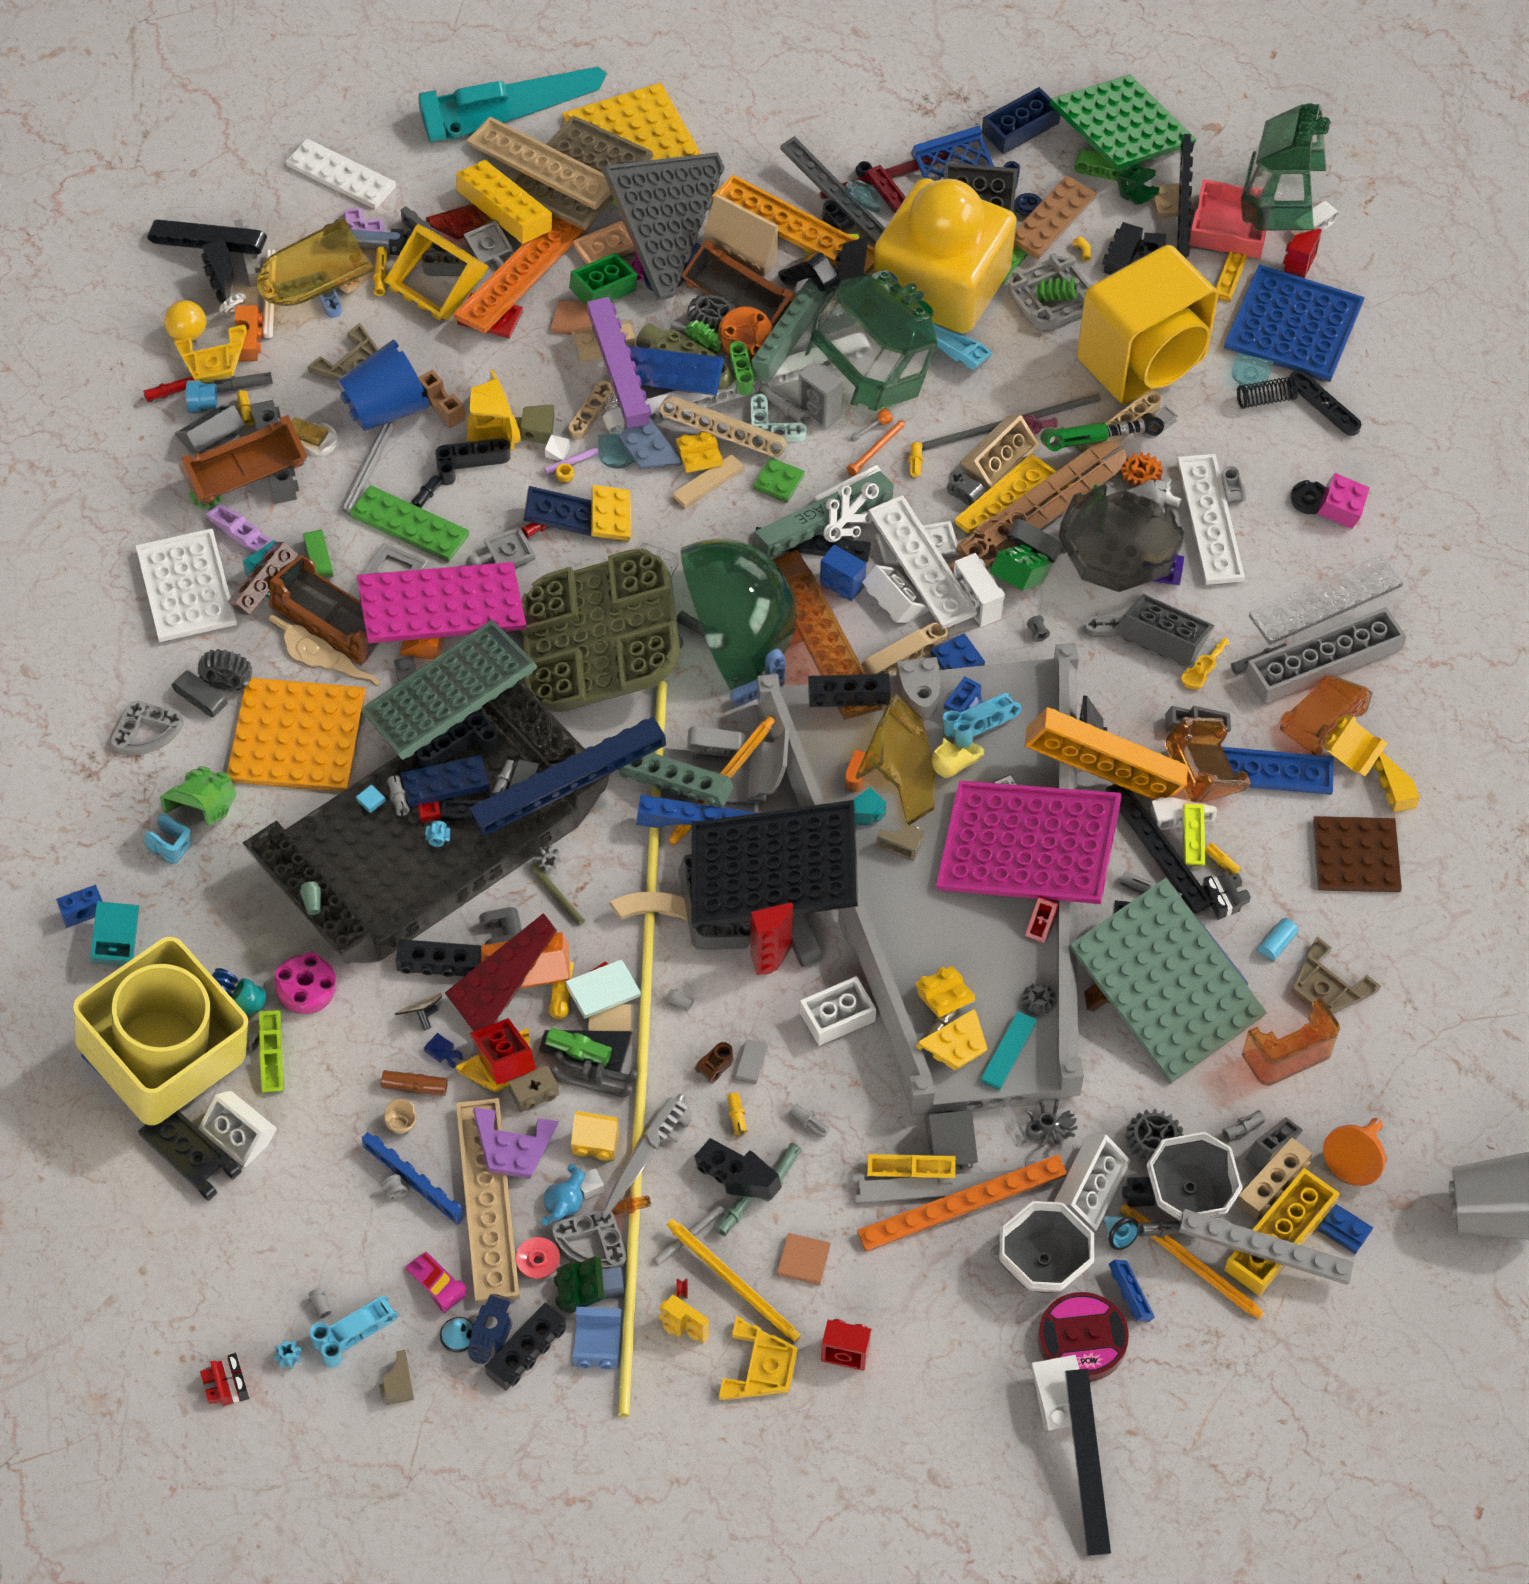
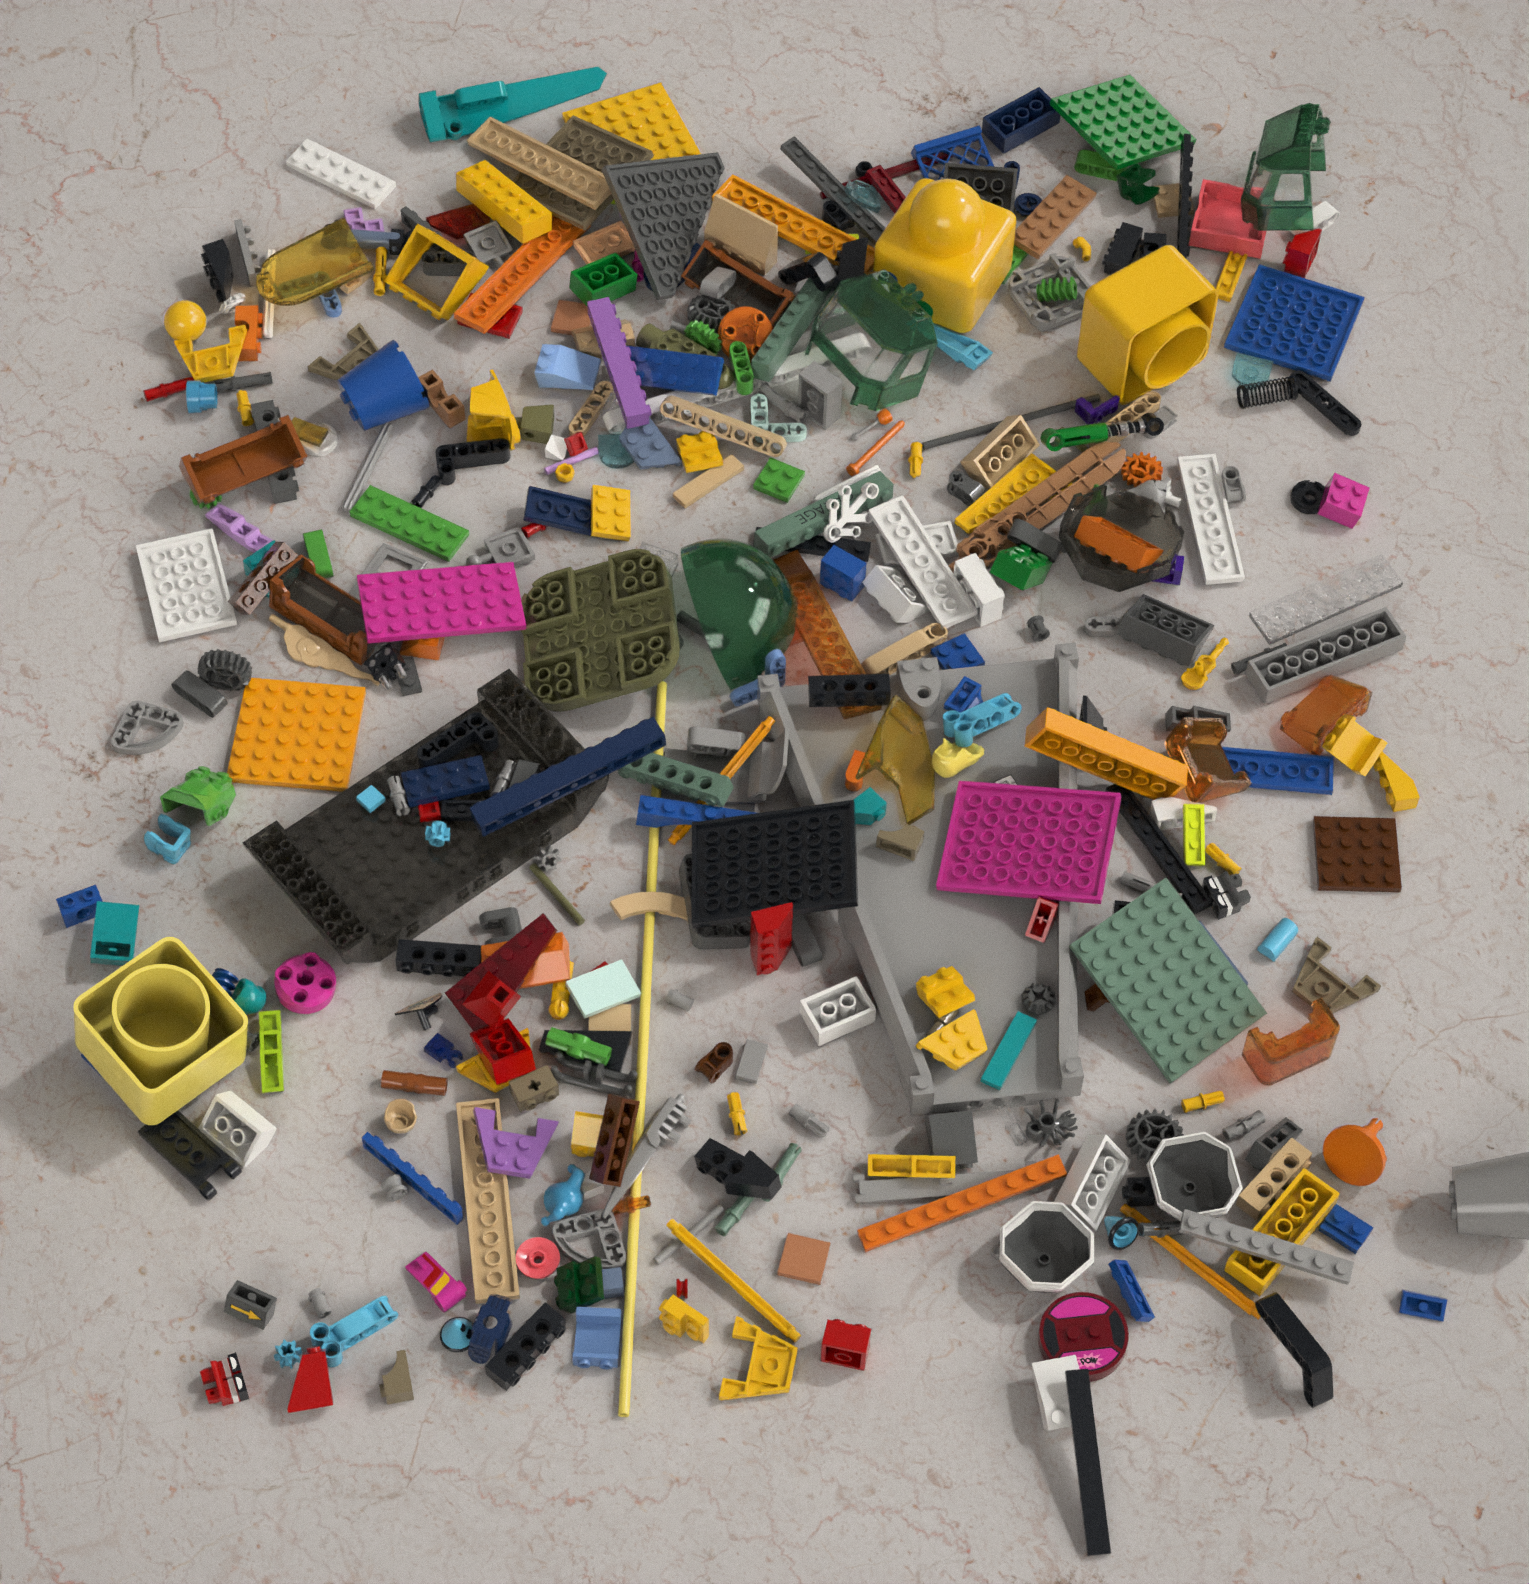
(195, 235): black beam -> none
(210, 429): slope -> none
(250, 1304): none -> dark grey brick
(310, 894): sand green cone -> none
(312, 1382): none -> red slope
(385, 663): none -> black piece
(448, 689): sand green plate -> none
(491, 1000): none -> red slope
(566, 368): none -> light blue slope
(575, 443): none -> red tile
(614, 1140): none -> reddish brown brick
(718, 282): none -> light grey beam
(1036, 425): clear pink bar -> none
(1091, 415): none -> dark purple bracket
(1116, 543): none -> orange slope
(1202, 1101): none -> yellow axle
(1302, 1346): none -> black beam
(1422, 1305): none -> blue slope

